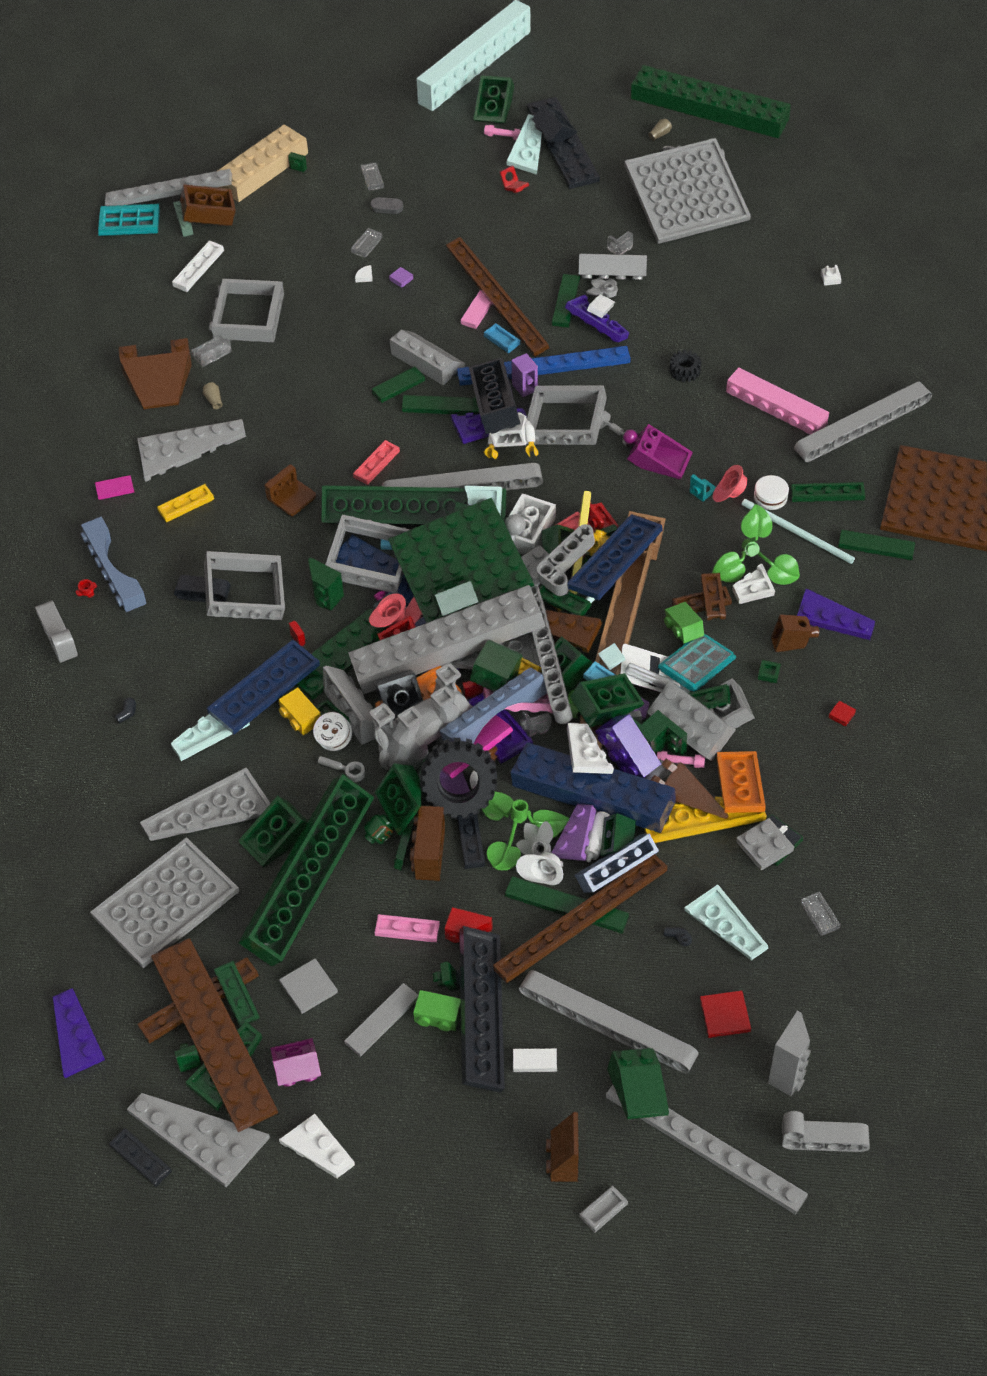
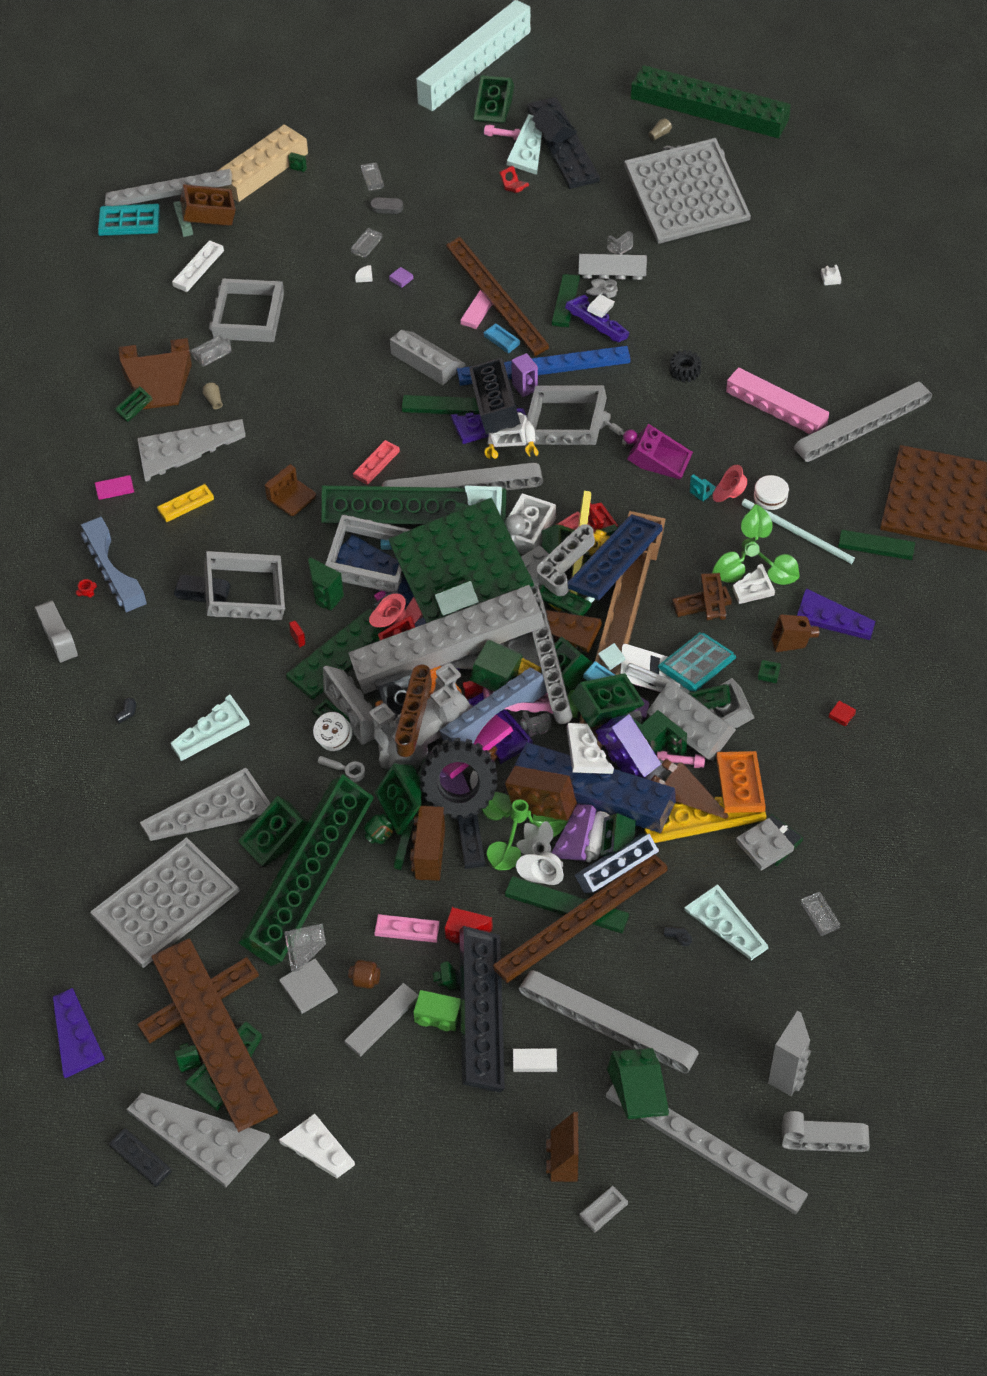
(136, 406): none -> dark green tile
(236, 993): dark green tile -> none
(263, 686): dark blue plate -> none
(295, 1062): slope -> none
(299, 711): yellow brick -> none
(304, 944): none -> clear wing
(364, 974): none -> reddish brown head
(398, 384): dark green tile -> none
(411, 721): none -> reddish brown beam
(545, 792): none -> reddish brown brick
(684, 622): bright green brick -> none
(725, 1014): red tile -> none
(827, 492): dark green tile -> none

